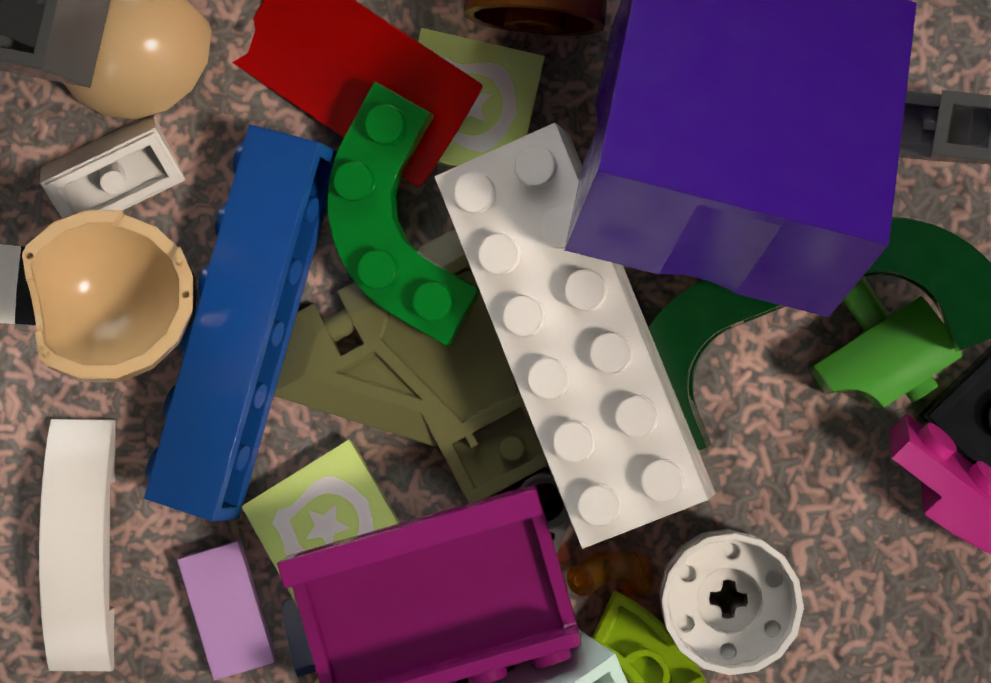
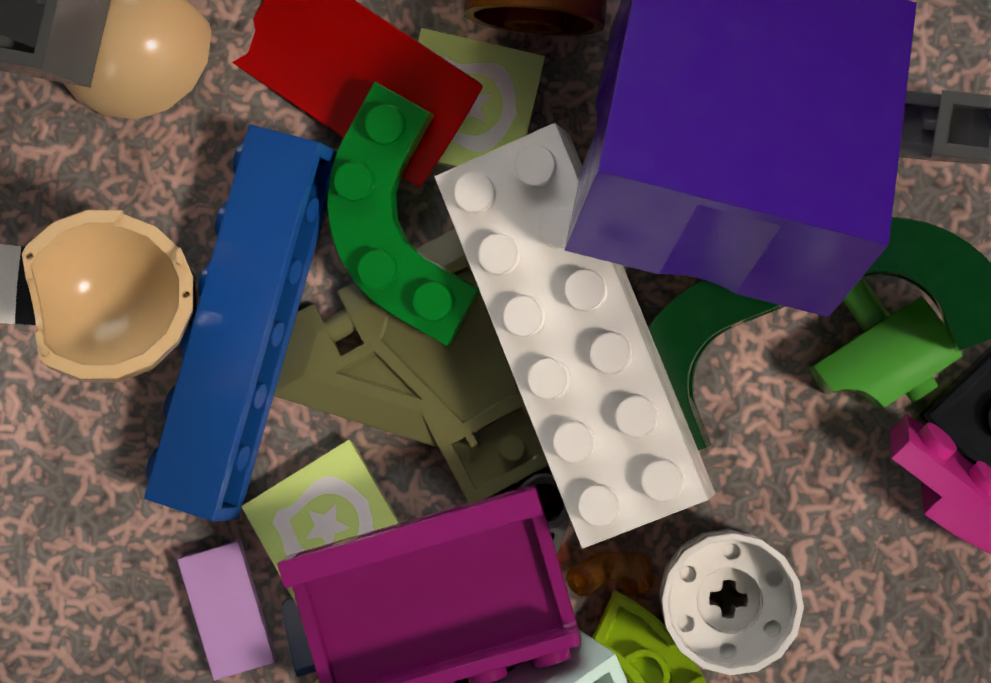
(77, 545): white slope -> none
(113, 170): white slope -> none

